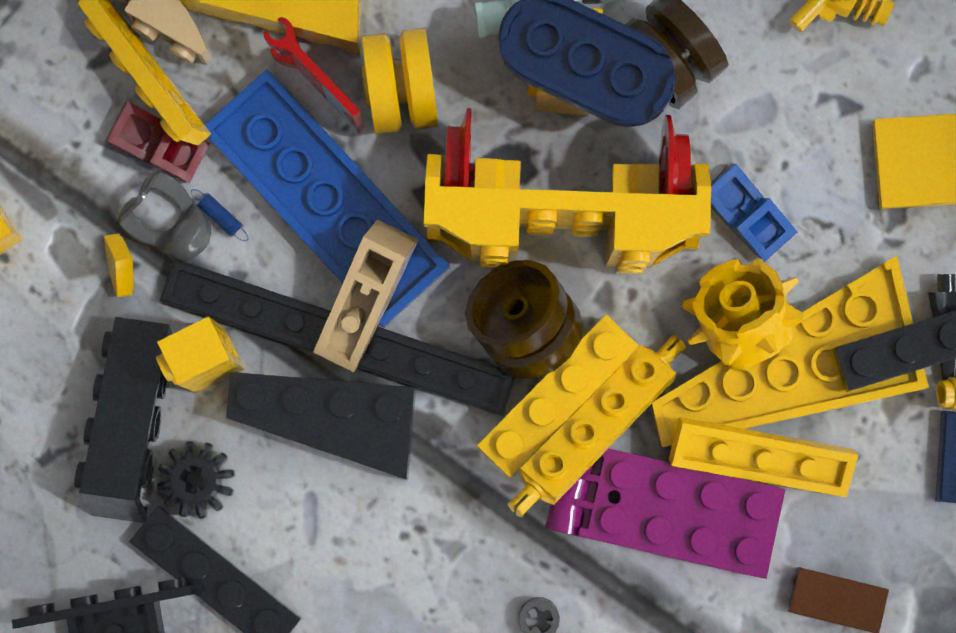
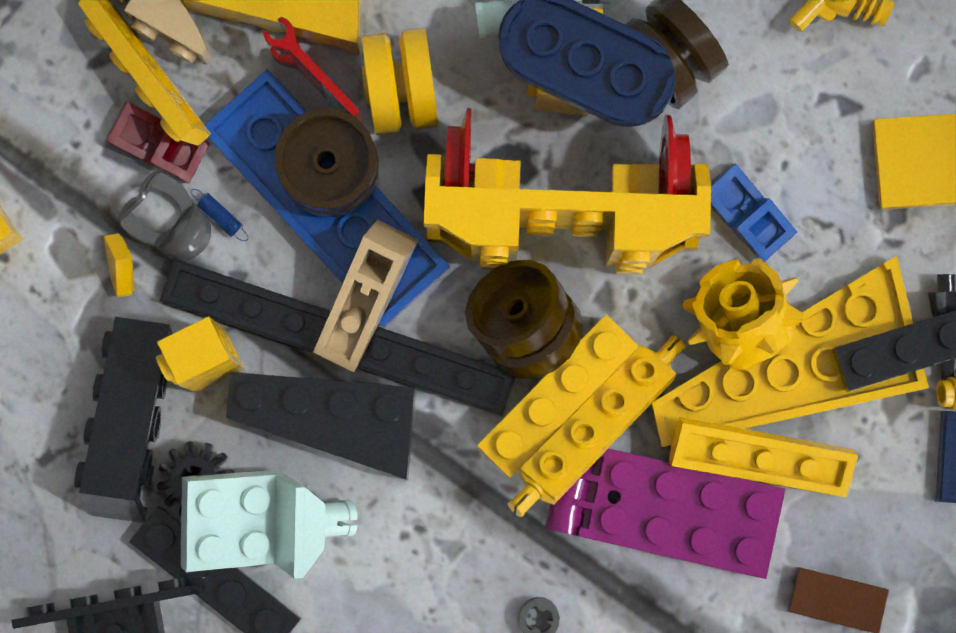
(257, 521): none -> light aqua plate
(342, 139): none -> dark brown wheel

